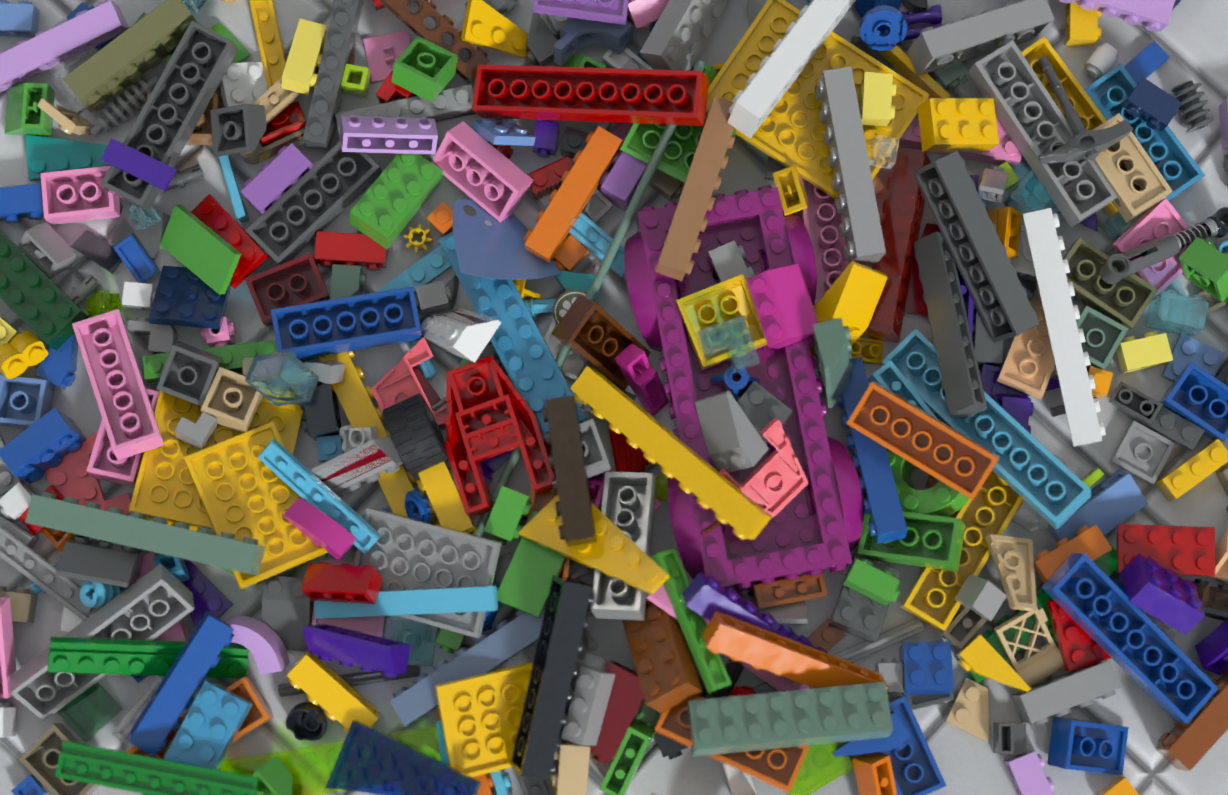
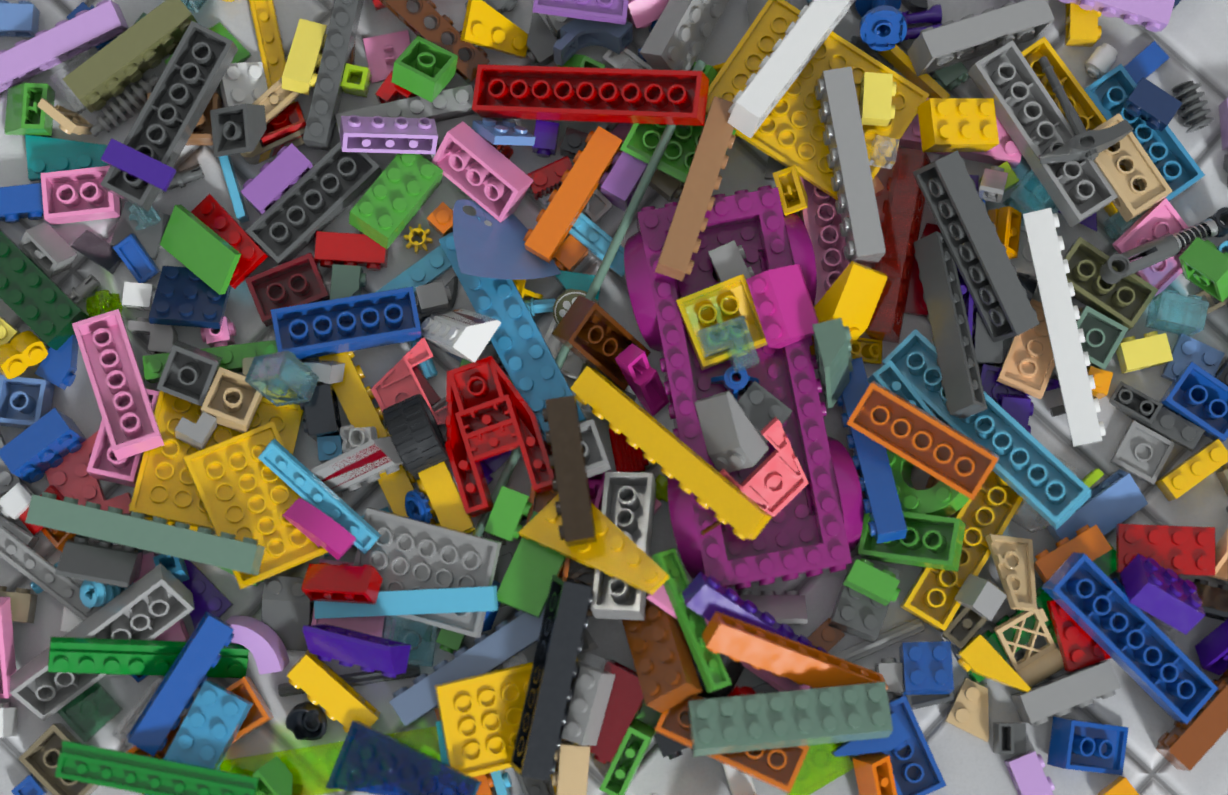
(789, 591): dark orange plate -> none

